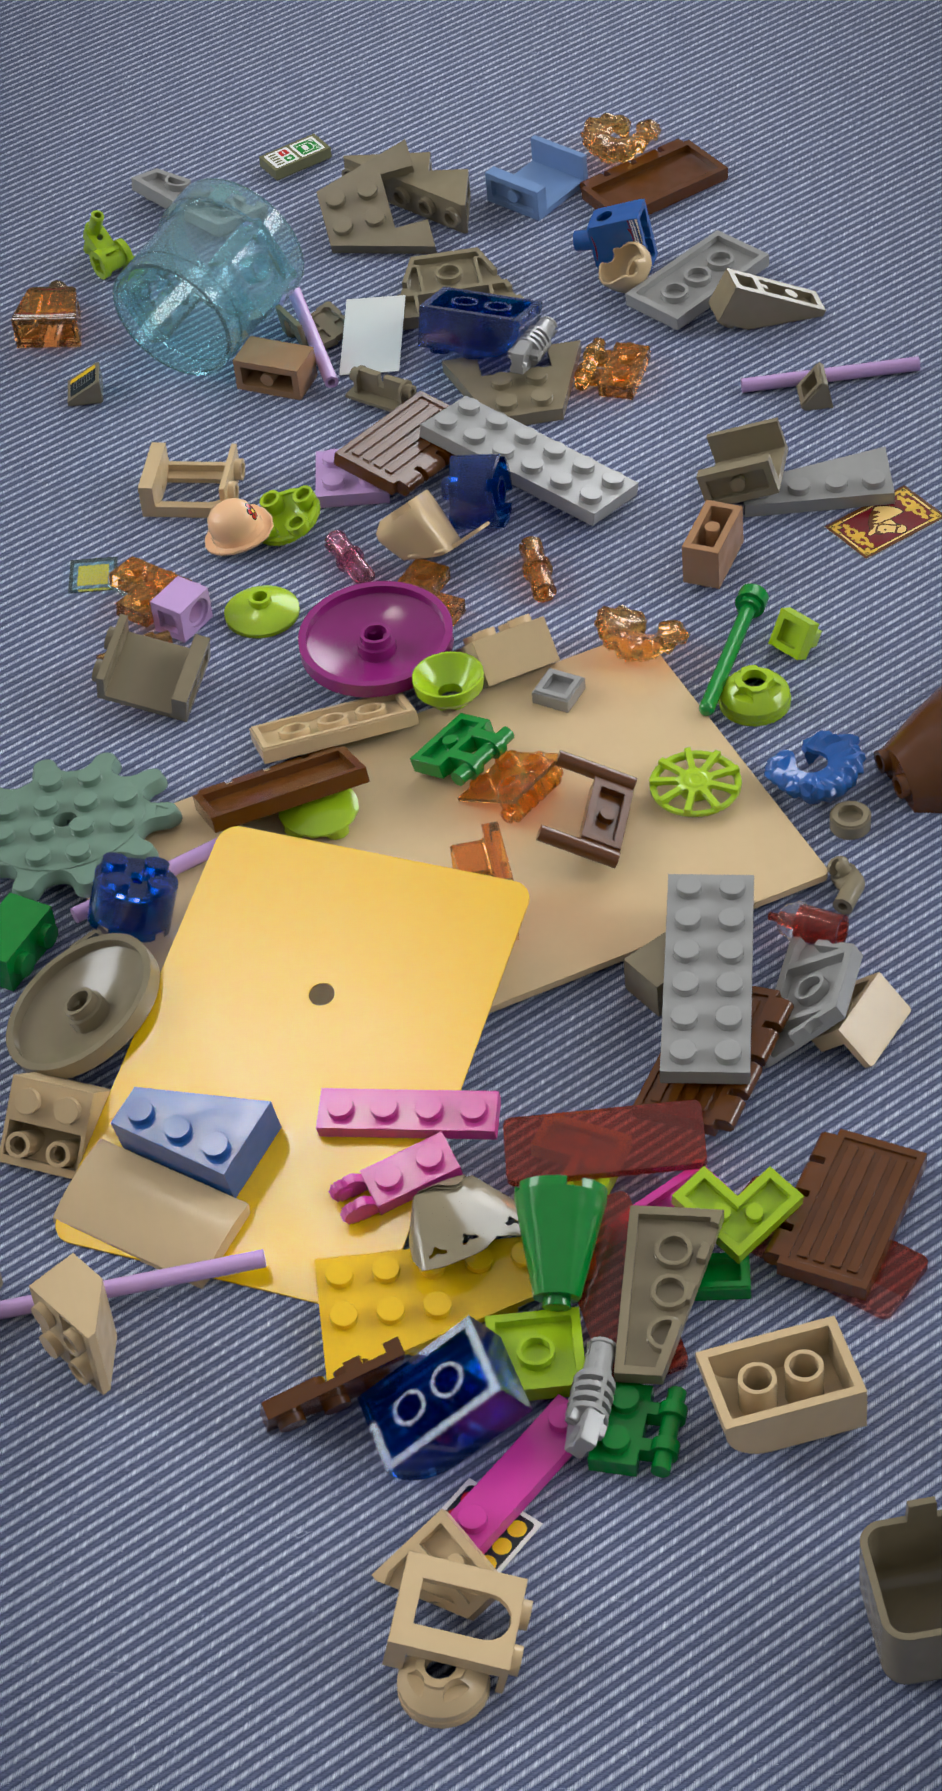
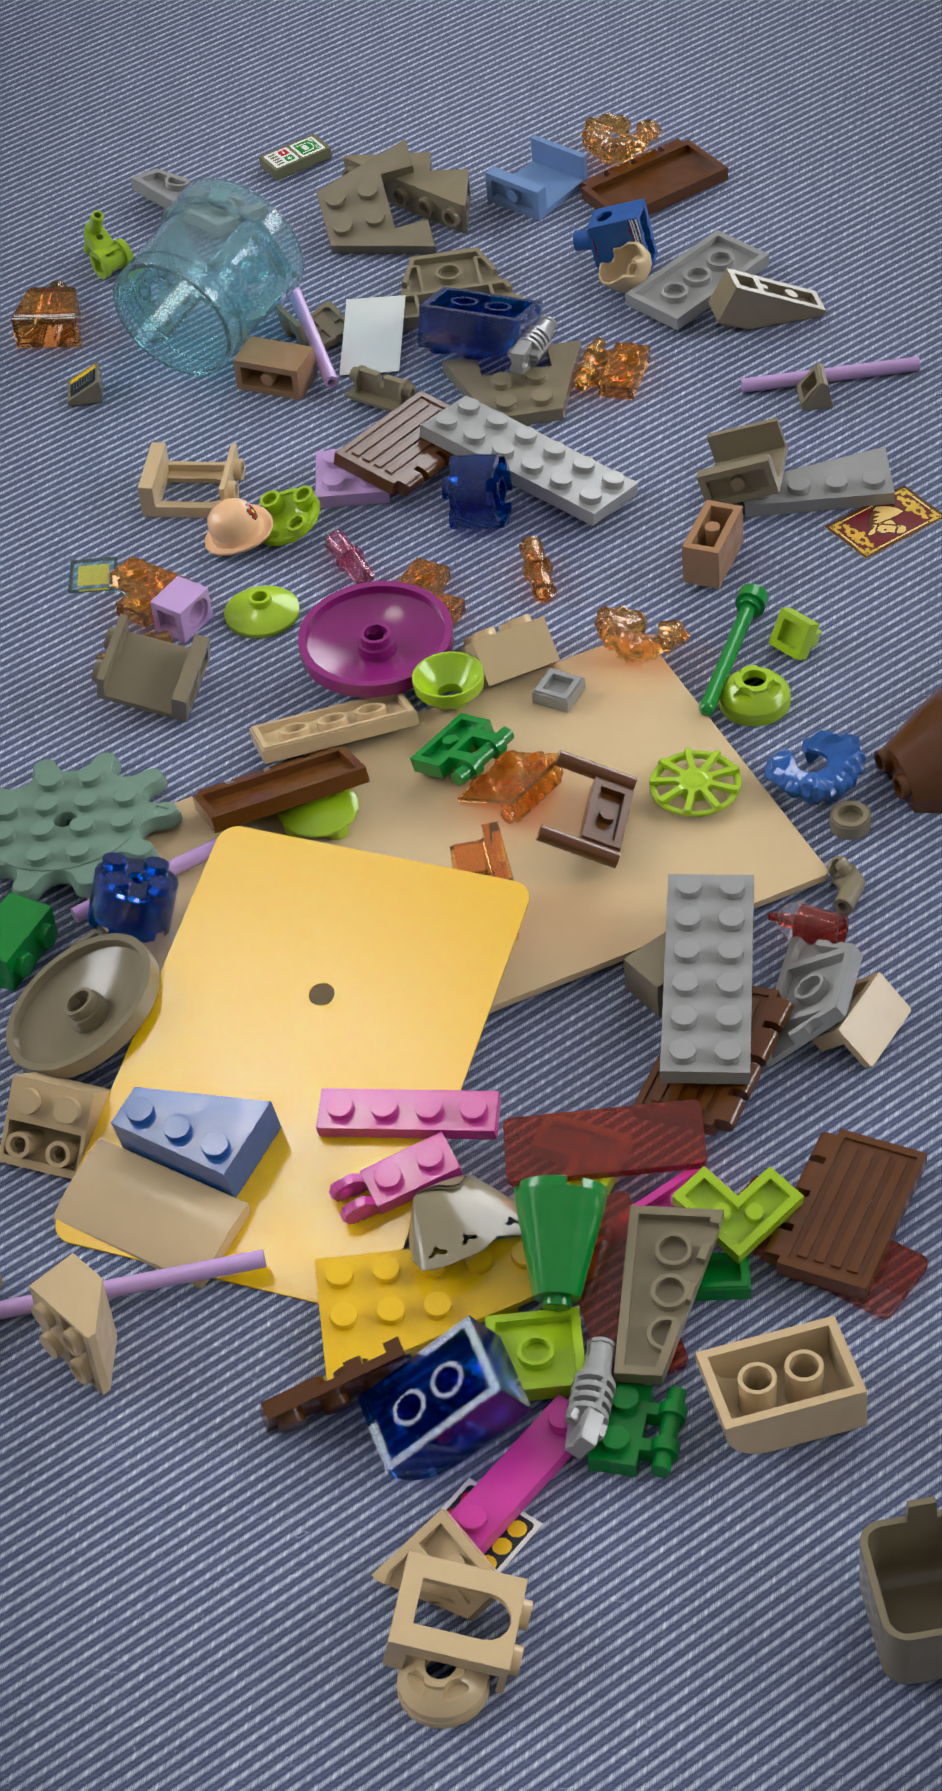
(420, 529): tan piece -> none

